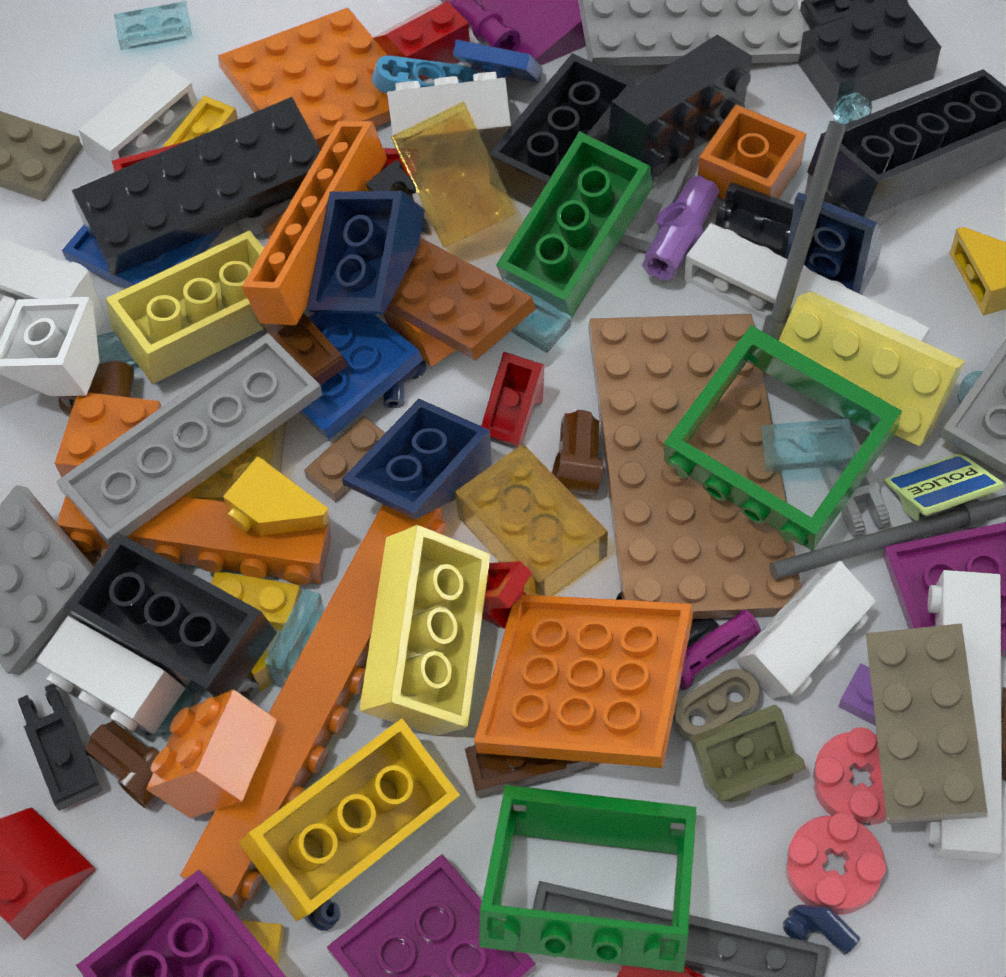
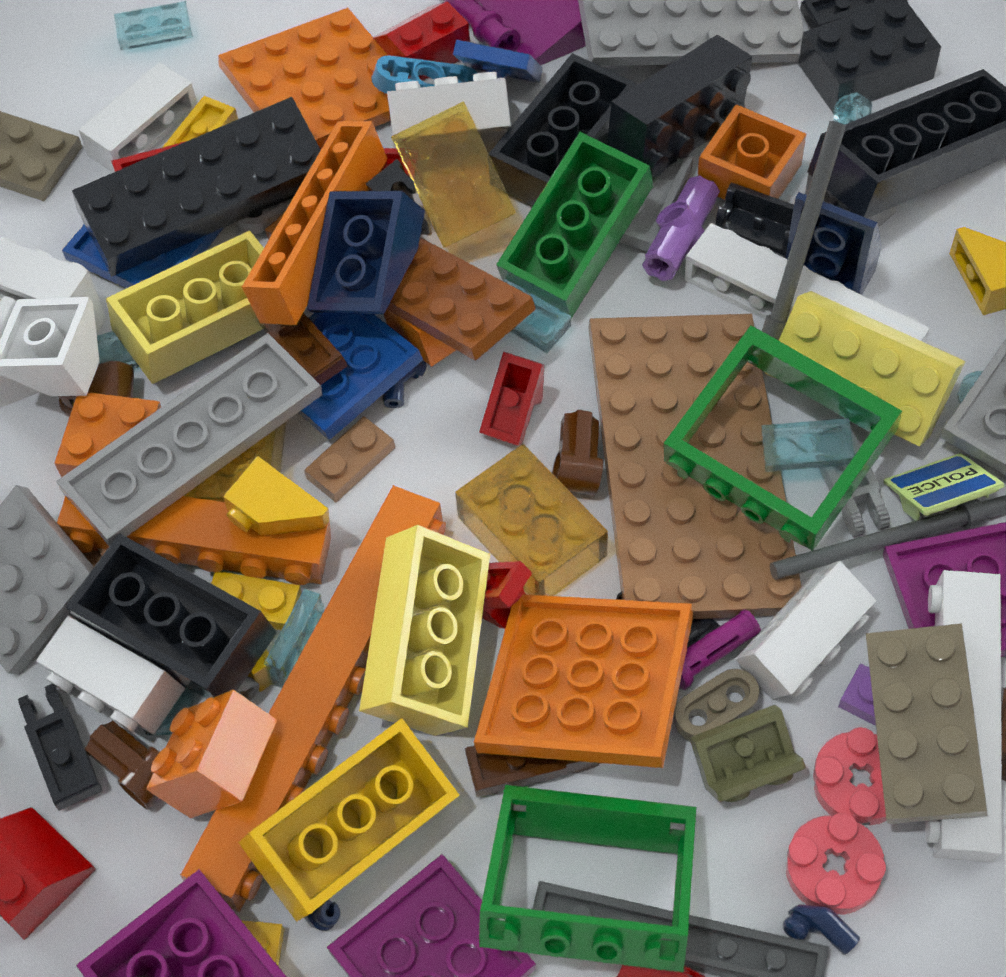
(422, 460): dark blue slope -> none

